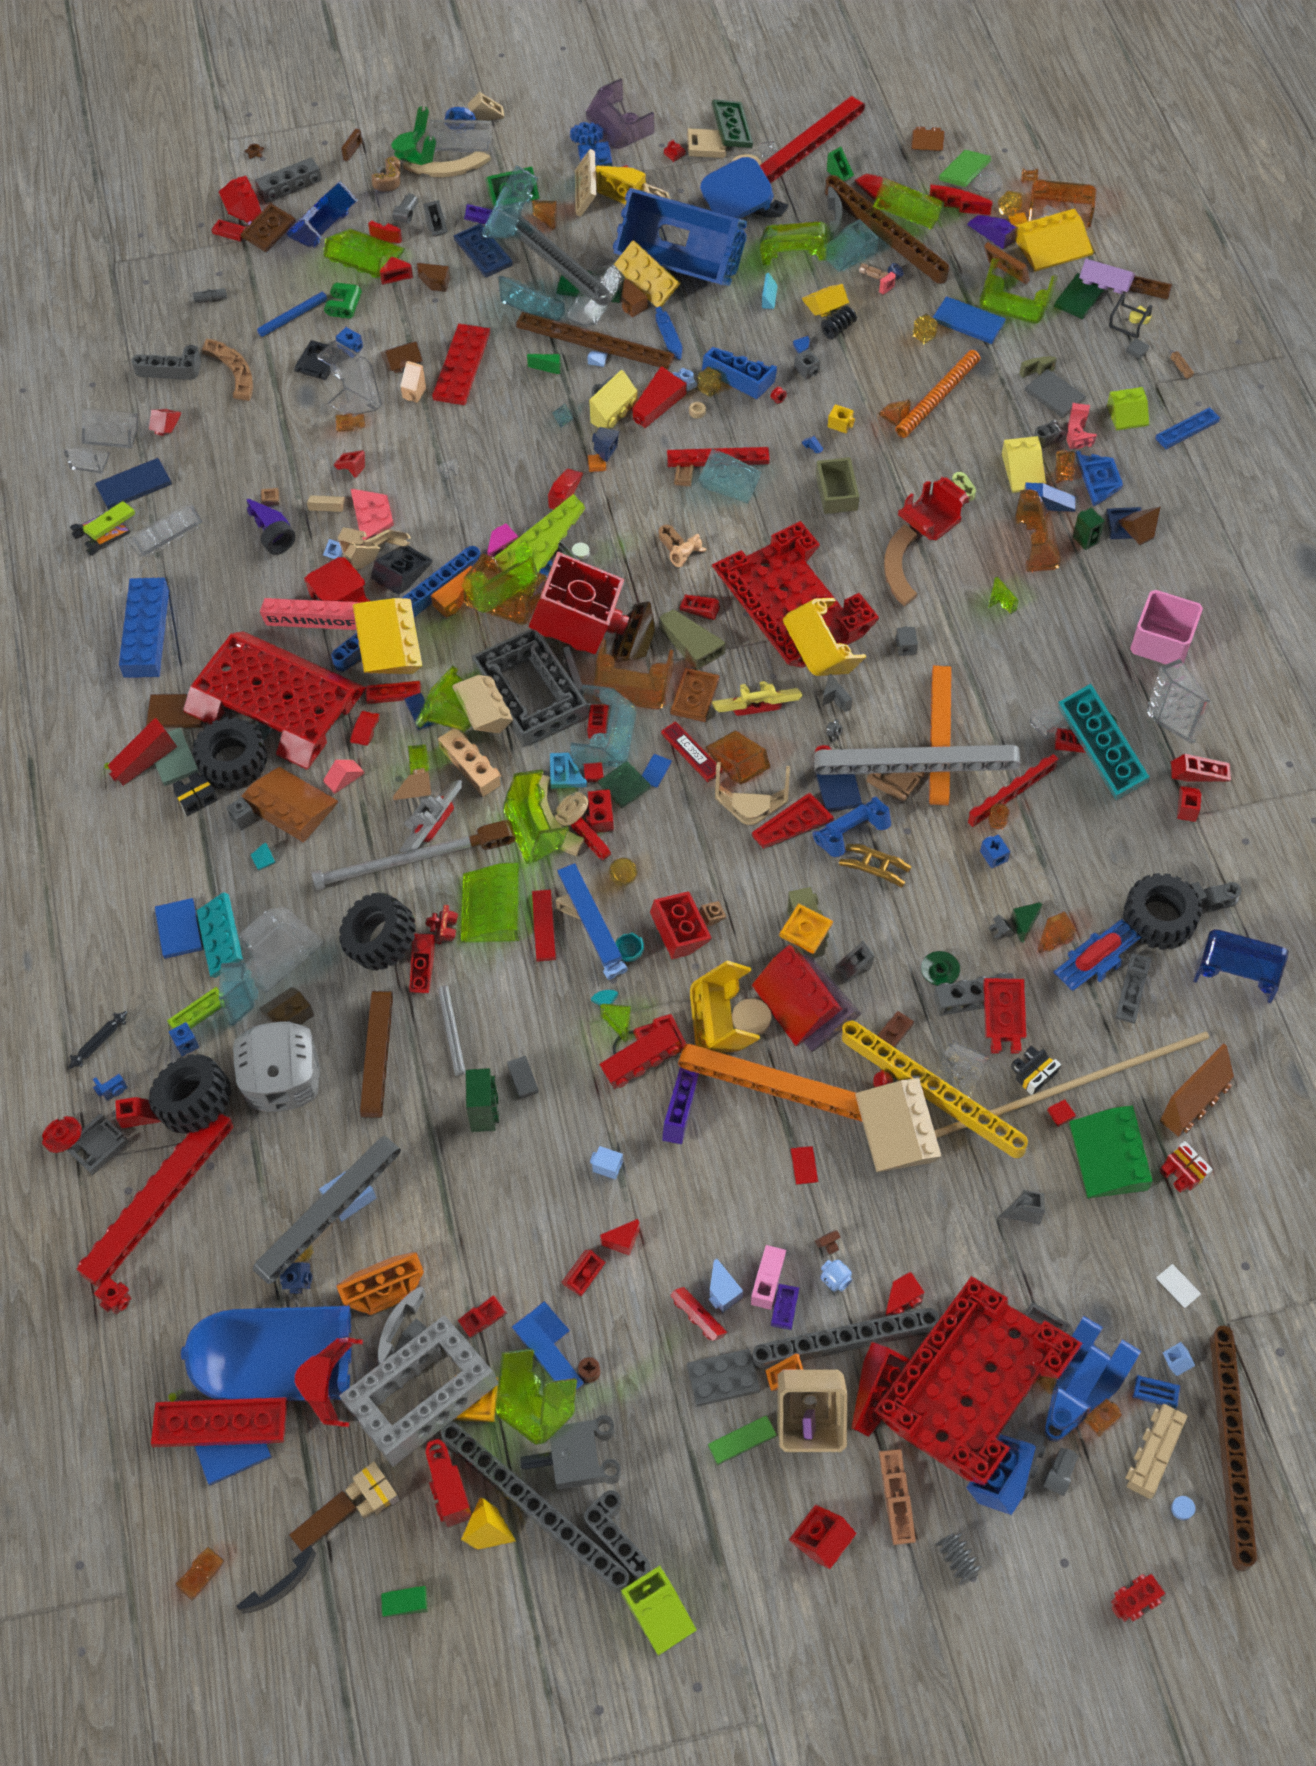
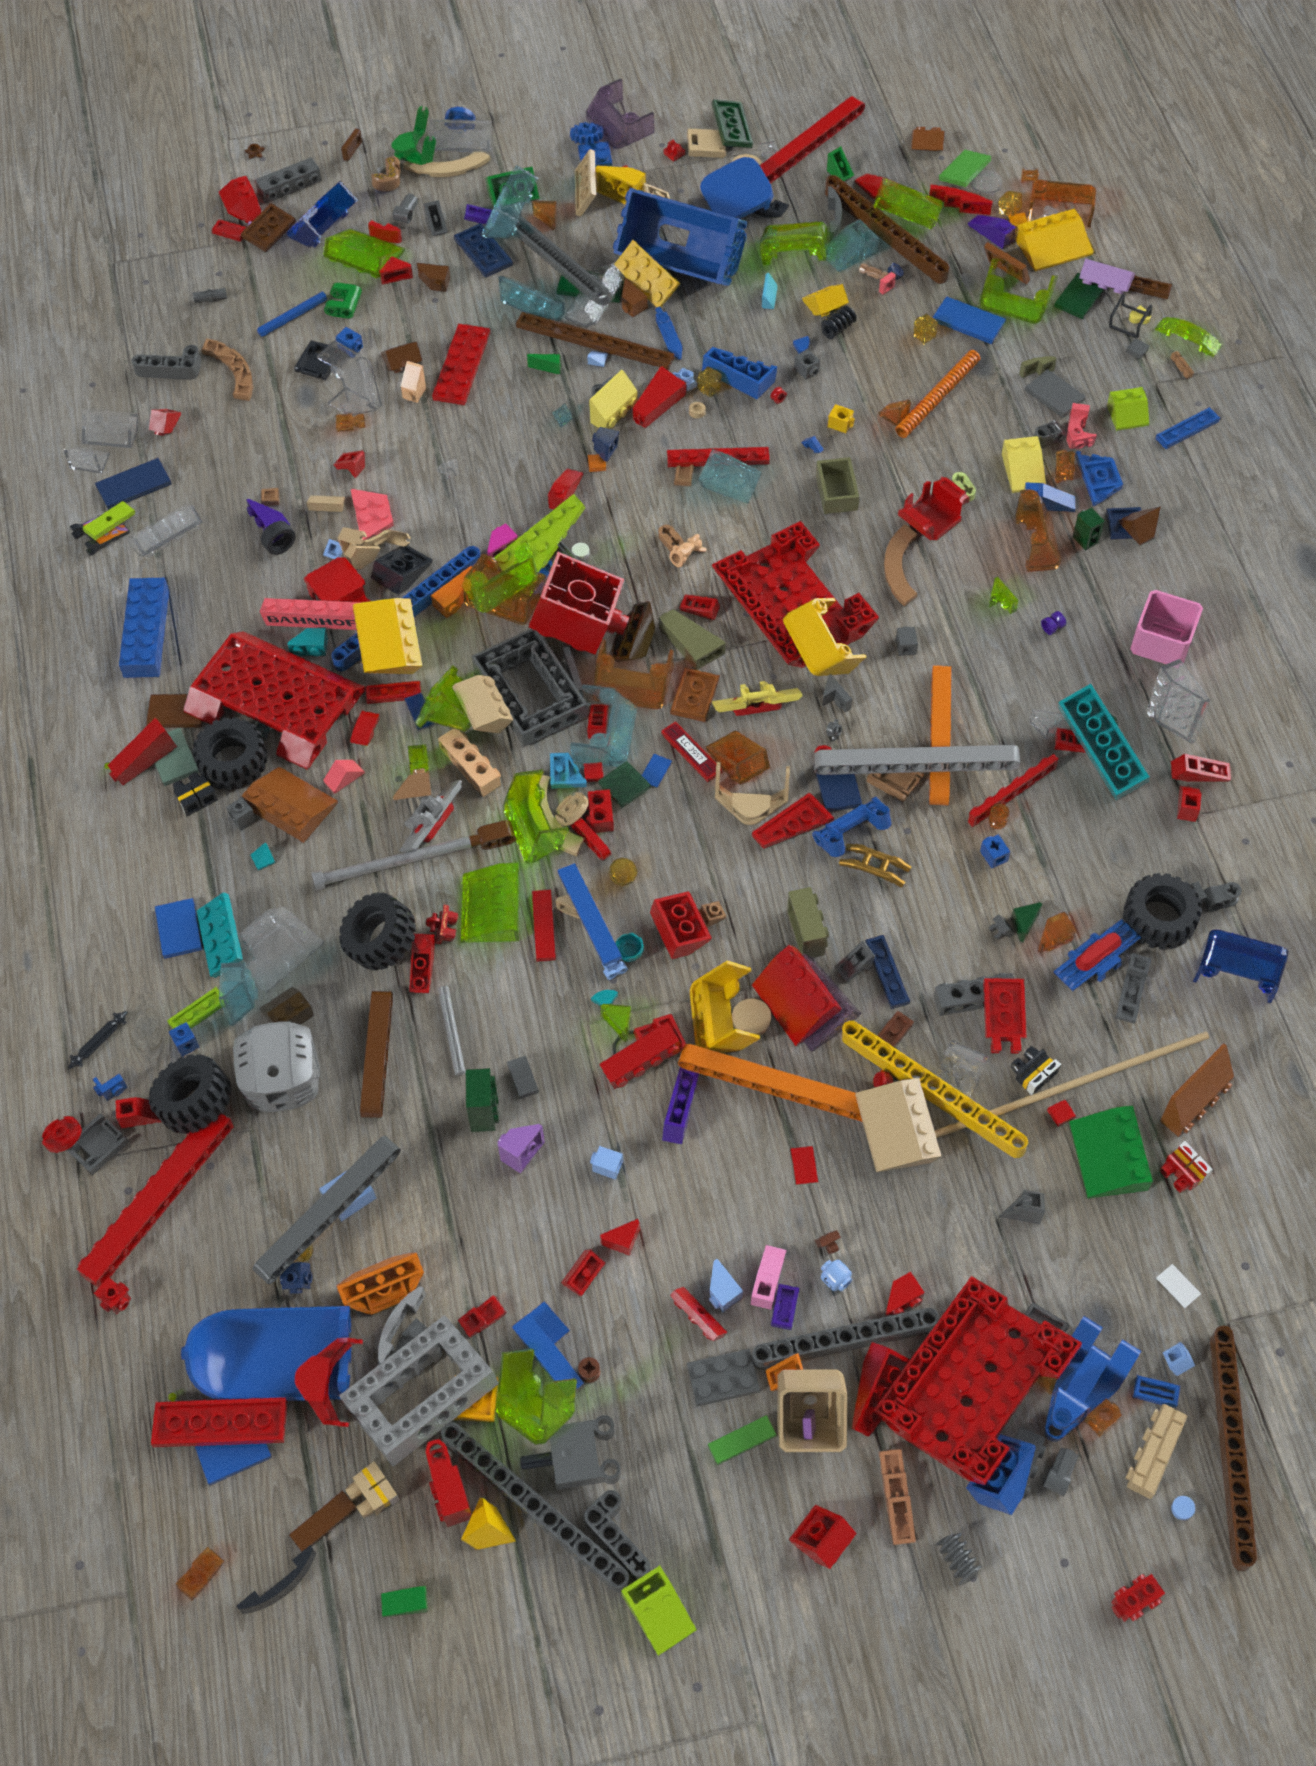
(309, 643): none -> teal slope
(485, 108): tan slope -> none
(520, 1146): none -> medium lavender slope
(806, 928): light orange plate -> none
(888, 972): none -> dark blue tile
(940, 961): dark green dish -> none
(1054, 622): none -> dark purple wheel
(1191, 332): none -> clear neon green slope

